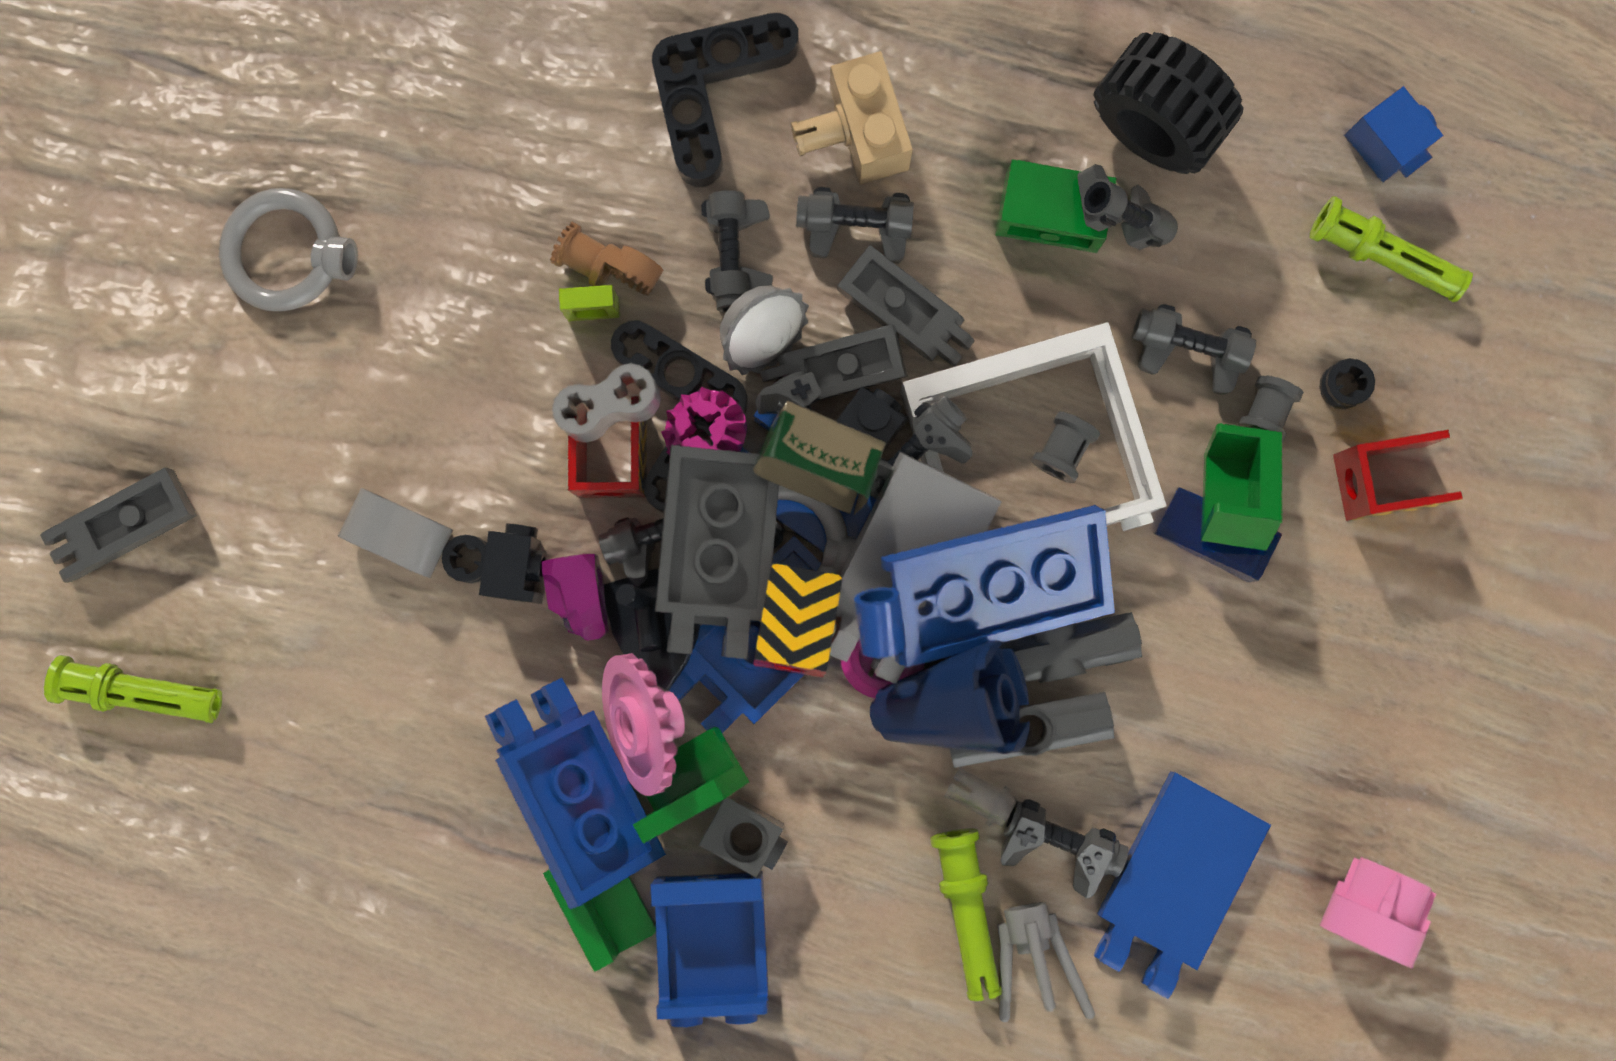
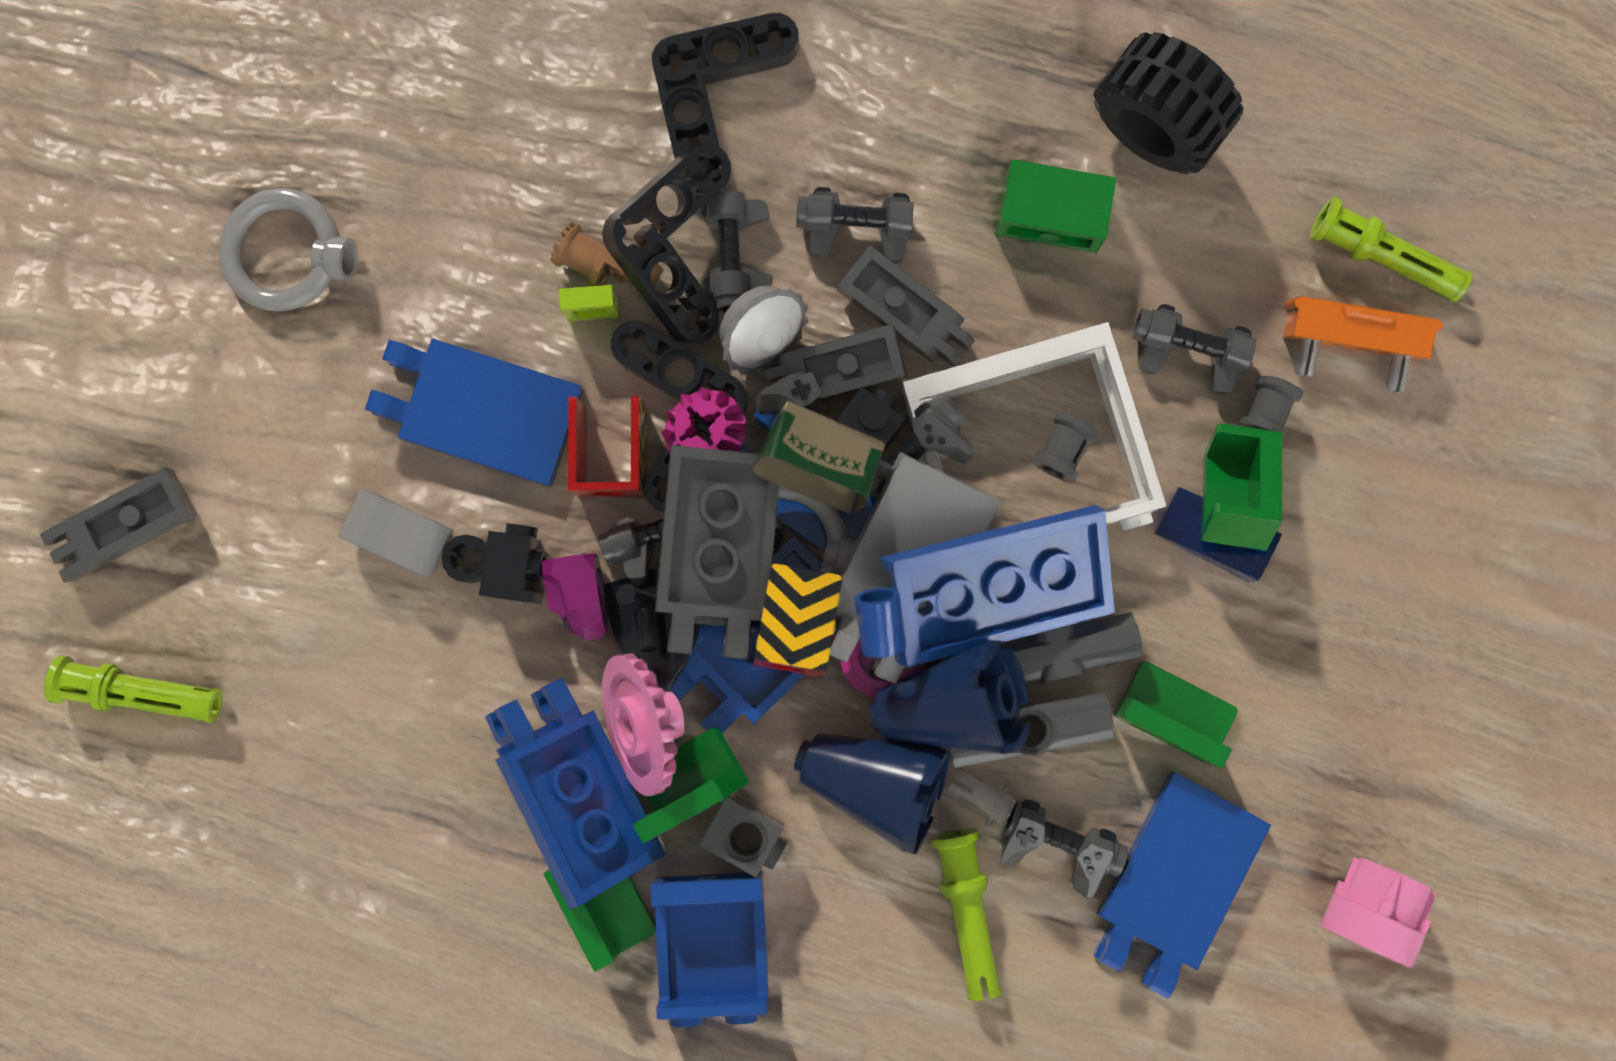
(480, 409): none -> blue tile
(606, 403): light grey axle -> none
(654, 246): none -> black beam
(863, 119): tan brick -> none
(877, 783): none -> dark blue cone
(1029, 929): light grey plant -> none
(1107, 205): dark grey piece -> none
(1178, 714): none -> green panel
(1360, 329): none -> orange piece
(1363, 376): black bush -> none
(1364, 503): red piece -> none
(1395, 136): blue brick -> none

